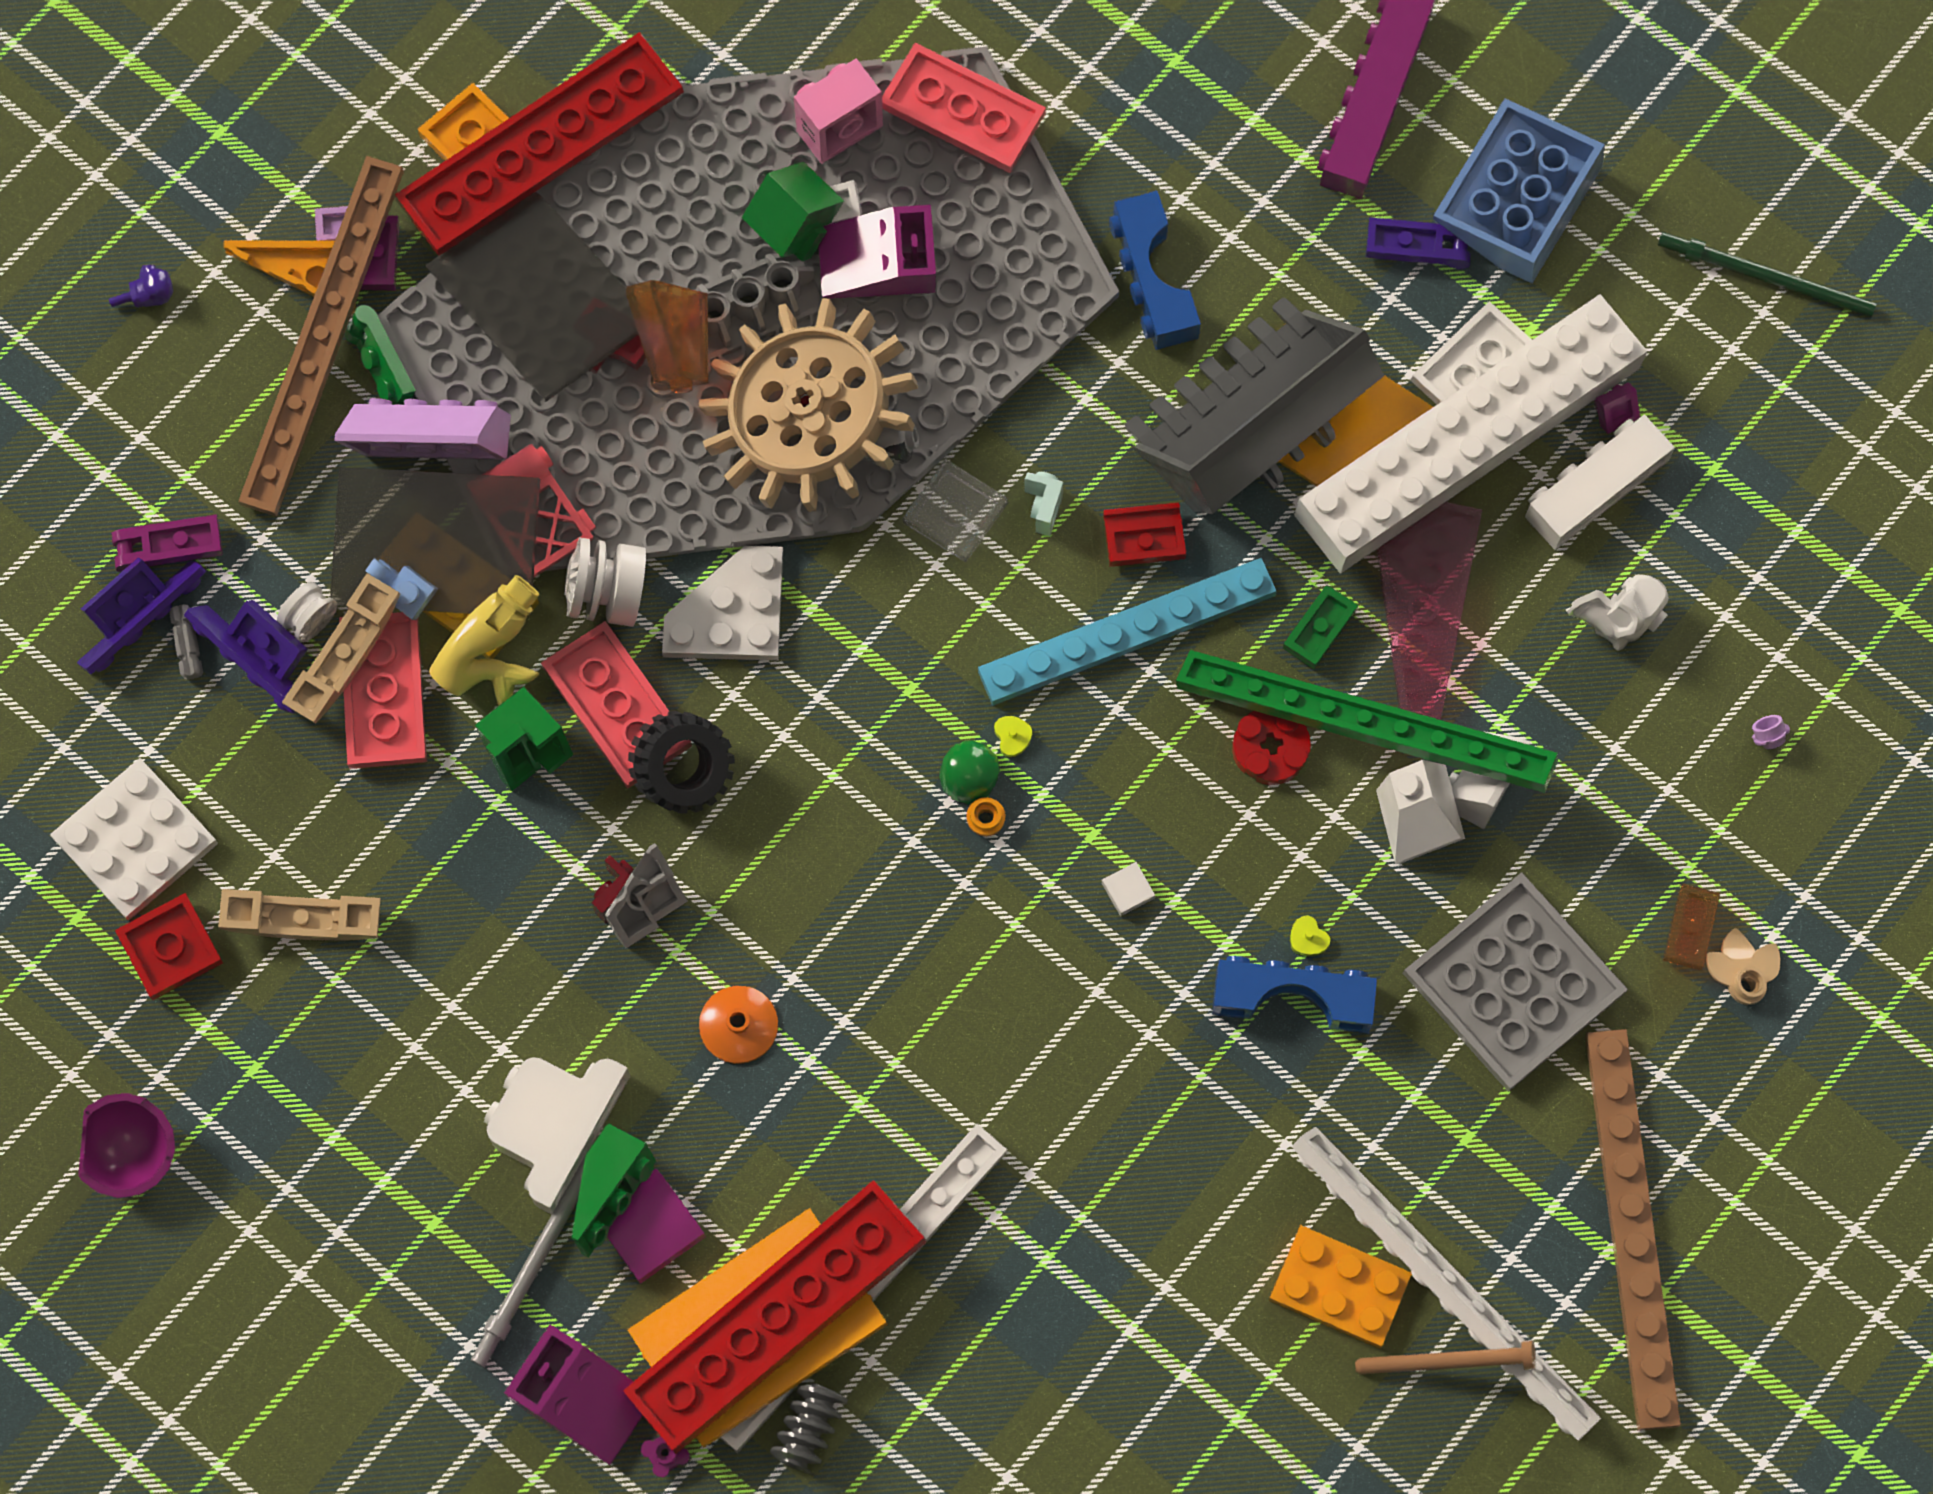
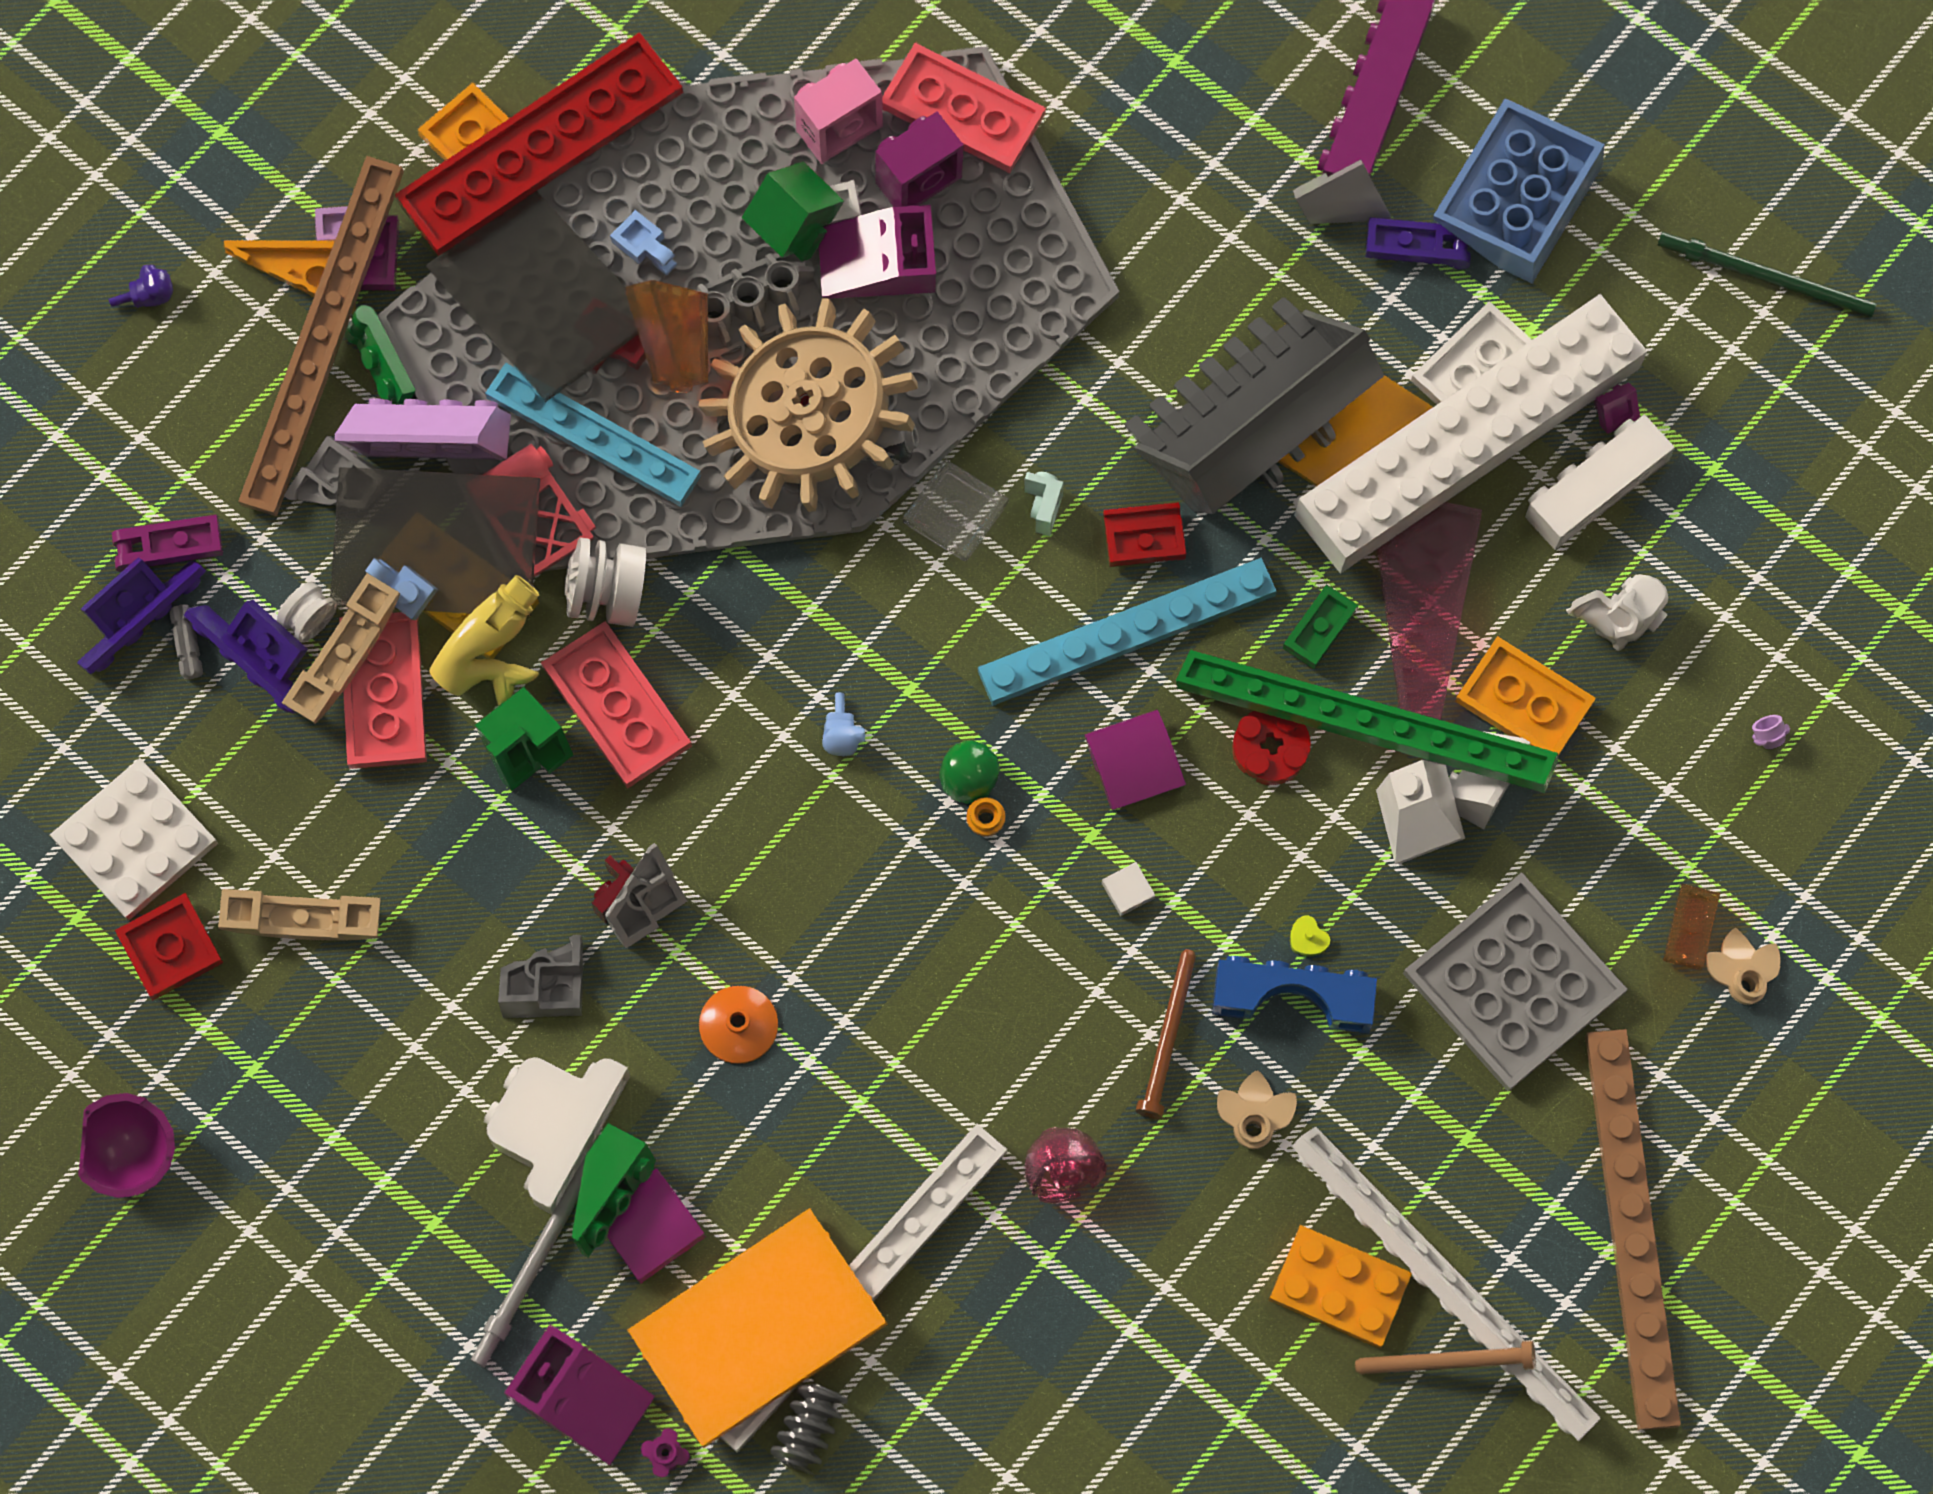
(320, 478): none -> light grey slope
(544, 984): none -> flat silver slope
(595, 436): none -> medium azure plate
(643, 239): none -> light blue plate
(706, 780): black tyre -> none
(731, 611): white plate -> none
(774, 1316): red plate -> none
(840, 733): none -> light blue piece
(919, 162): none -> magenta brick
(1014, 735): neon yellow piece -> none
(1062, 1163): none -> clear pink cylinder
(1134, 759): none -> magenta slope
(1151, 1106): none -> dark orange bar
(1168, 311): blue arch -> none
(1256, 1106): none -> tan plate
(1341, 197): none -> light grey slope
(1524, 697): none -> light orange plate

